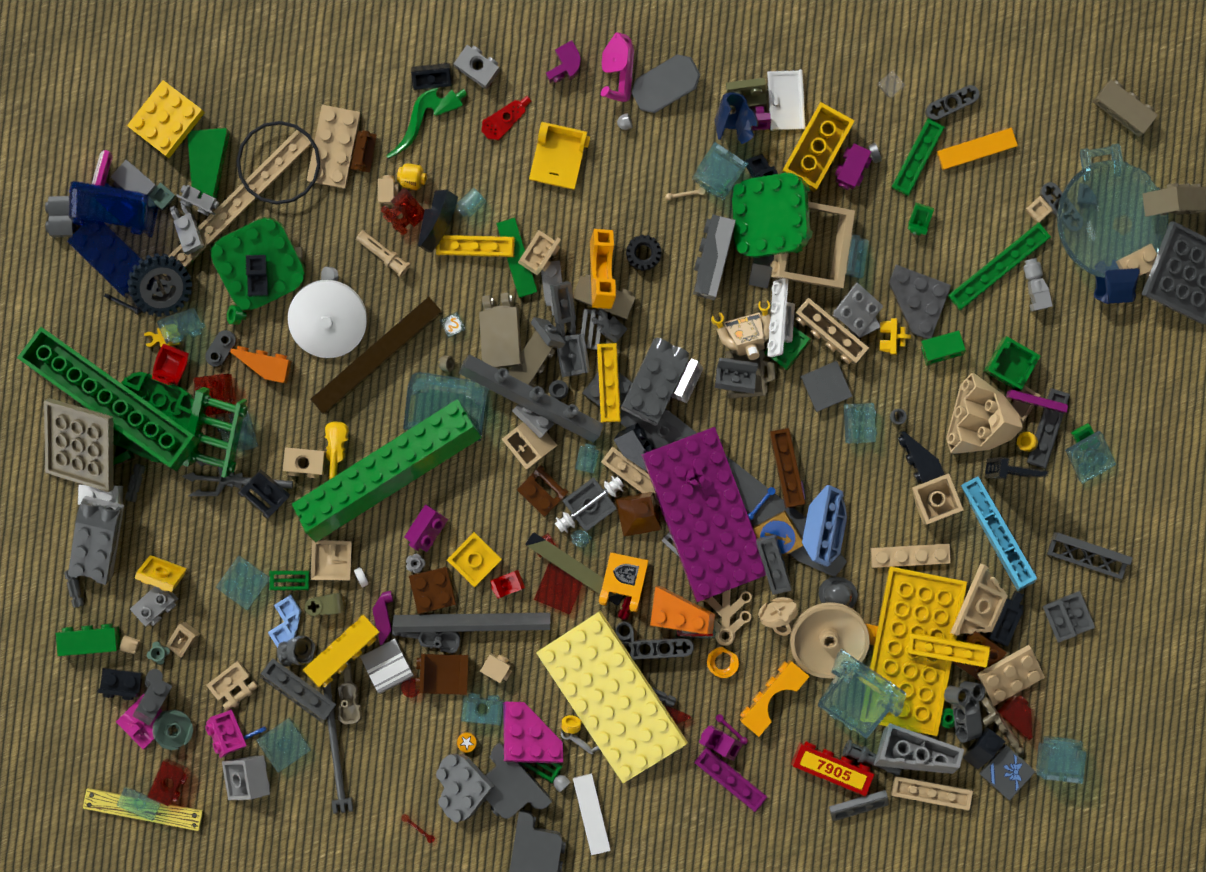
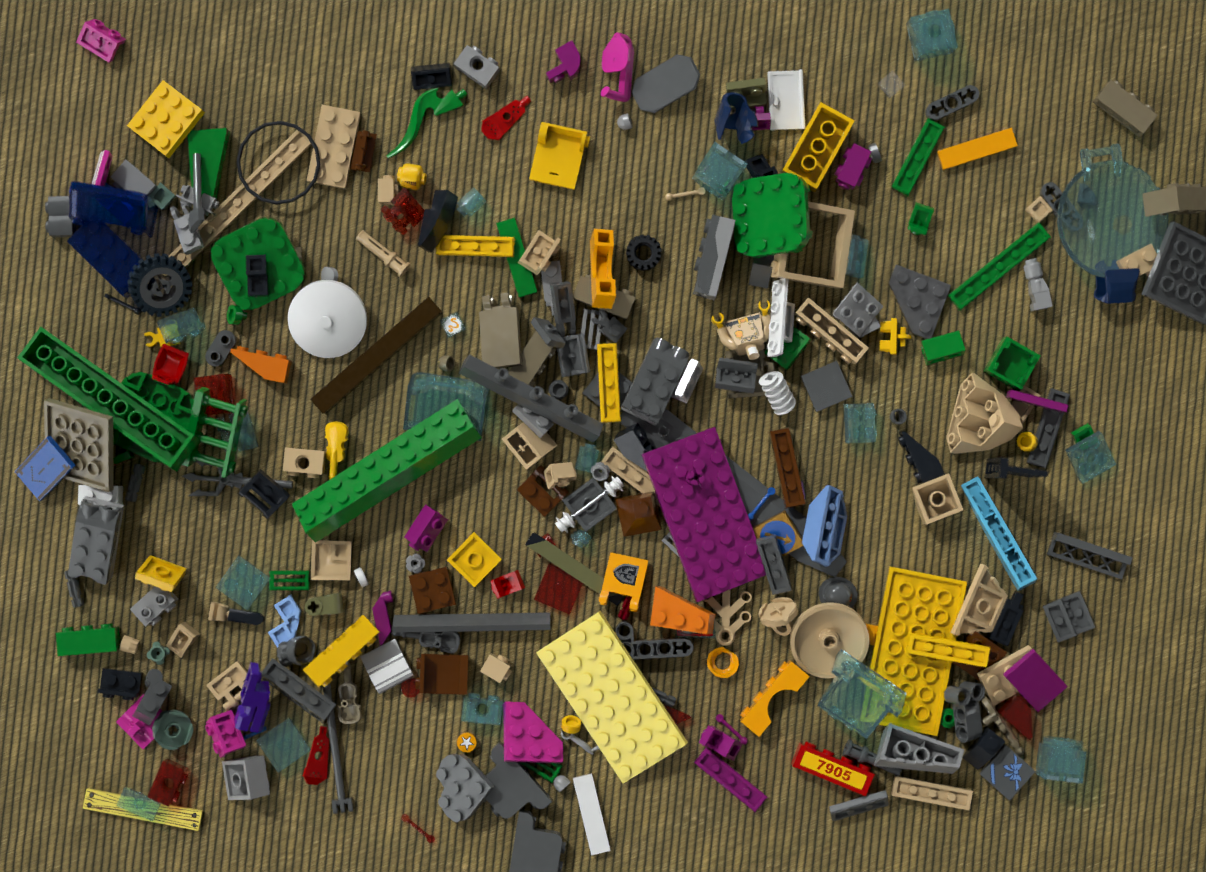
(44, 468): none -> tile
(100, 39): none -> dark pink bracket
(196, 216): none -> dark grey piece
(220, 612): none -> piece
(254, 701): none -> dark purple plate
(320, 765): none -> red piece
(559, 474): none -> tan brick
(596, 474): none -> light grey plate
(777, 392): none -> white piece
(910, 555): tan plate -> none
(931, 34): none -> clear light blue piece
(1035, 680): none -> magenta tile

